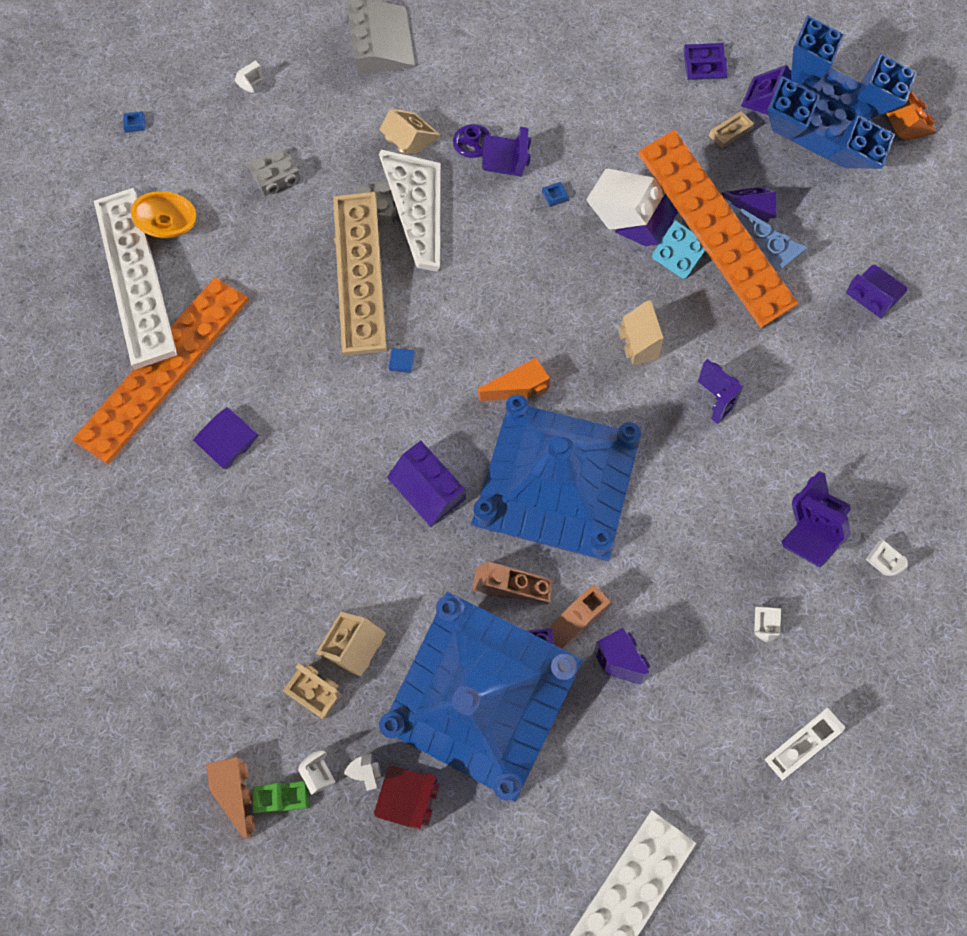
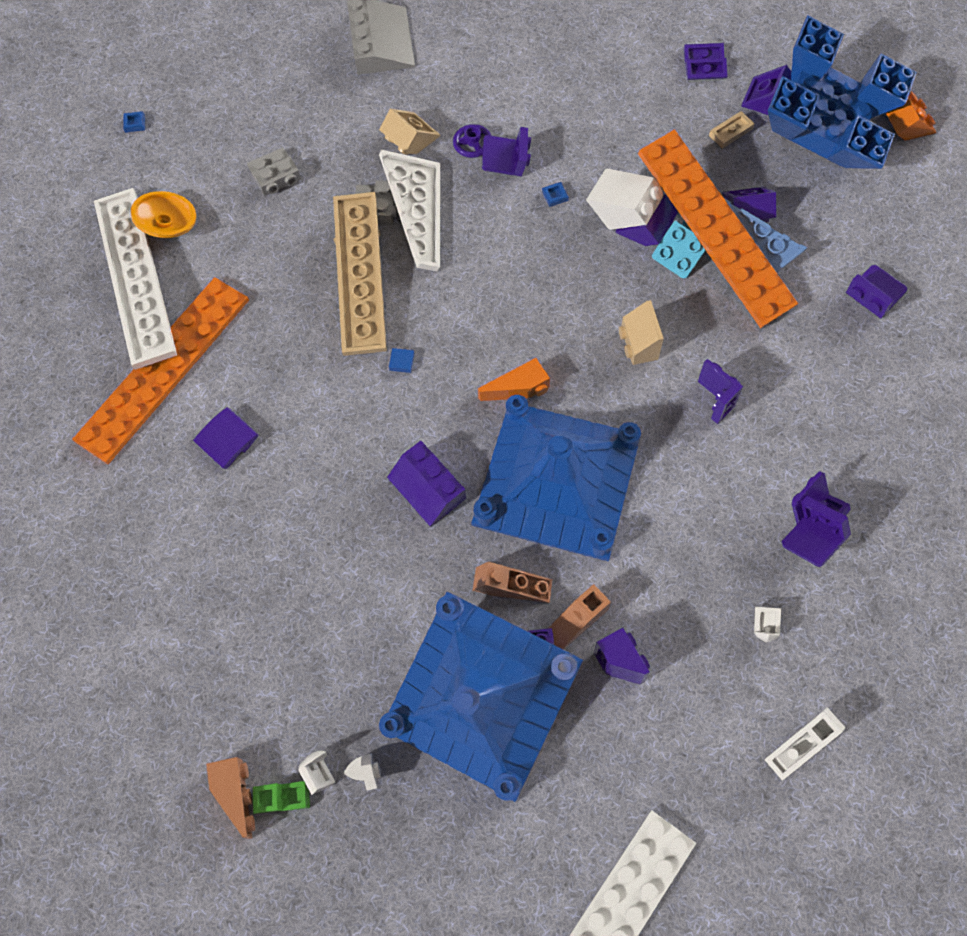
(249, 76): white plate -> none
(312, 691): tan bracket -> none
(351, 643): tan slope -> none
(407, 798): dark red bracket -> none
(887, 559): white plate -> none

